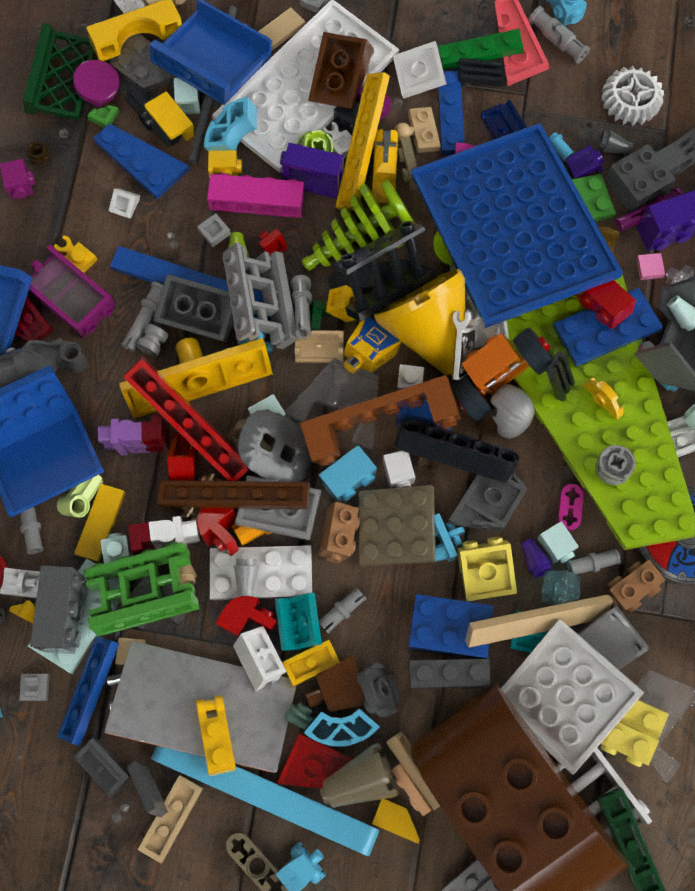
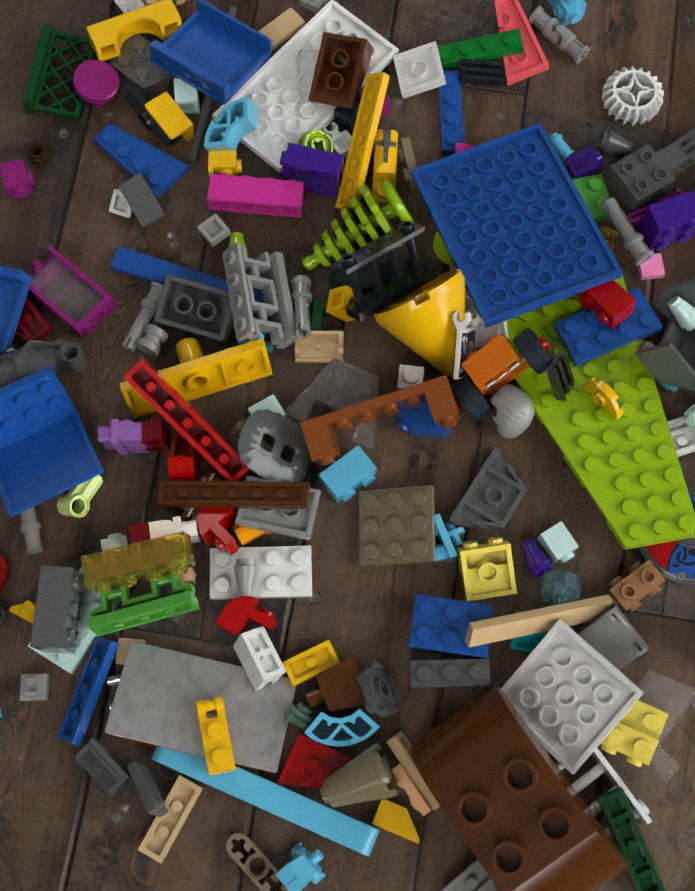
(20, 583): white hips -> none
(77, 254): yellow plate -> none
(99, 522): yellow tile -> none
(103, 116): bright green tile -> none
(138, 561): none -> clear yellow brick
(142, 201): none -> dark grey hinge
(272, 242): red tile -> none
(298, 622): teal bracket -> none
(338, 532): medium nougat brick -> none
(342, 610): light grey pin -> none
(370, 347): yellow torso -> none
(398, 469): white brick -> none
(422, 129): tan plate -> none
(456, 450): black beam -> none
(502, 120): clear blue plate -> none
(575, 508): dark pink beam -> none
(594, 562): light grey pin -> none
(615, 465): light grey wheel -> none
(632, 239): none -> light grey pin
(677, 276): clear tile -> none

